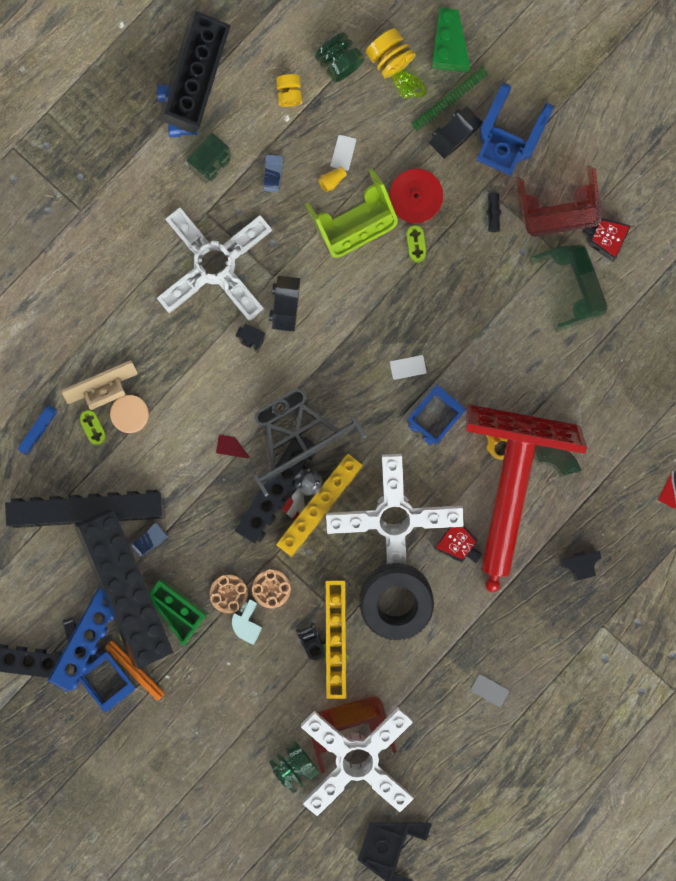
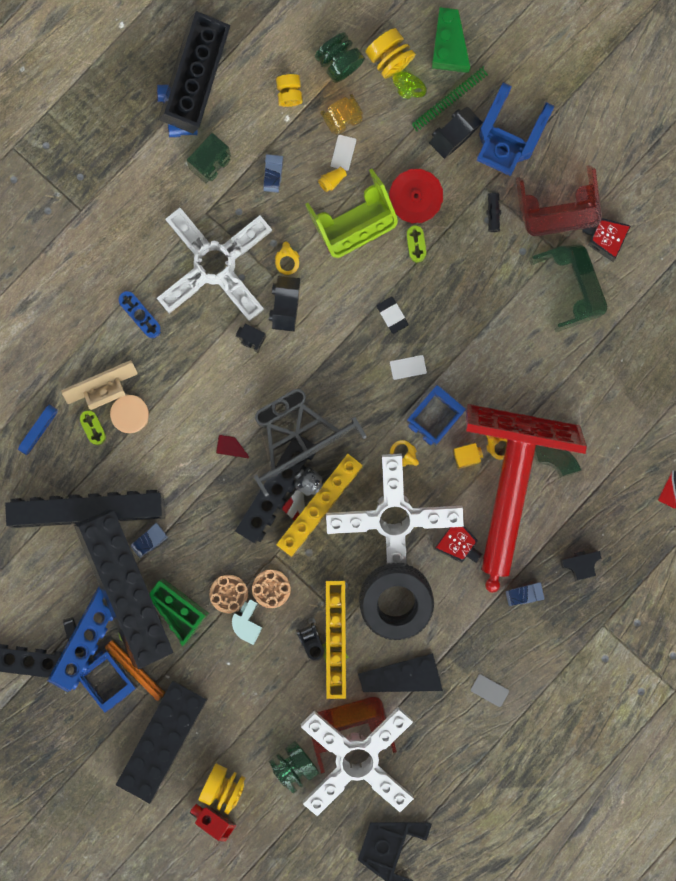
(144, 328): none -> blue beam
(161, 742): none -> black brick
(219, 827): none -> red torso
(222, 789): none -> yellow wheel
(286, 250): none -> yellow piece
(342, 114): none -> clear yellow brick
(392, 315): none -> sticker
(405, 676): none -> black wing
(410, 457): none -> yellow piece
(467, 455): none -> yellow brick
(525, 594): none -> leg

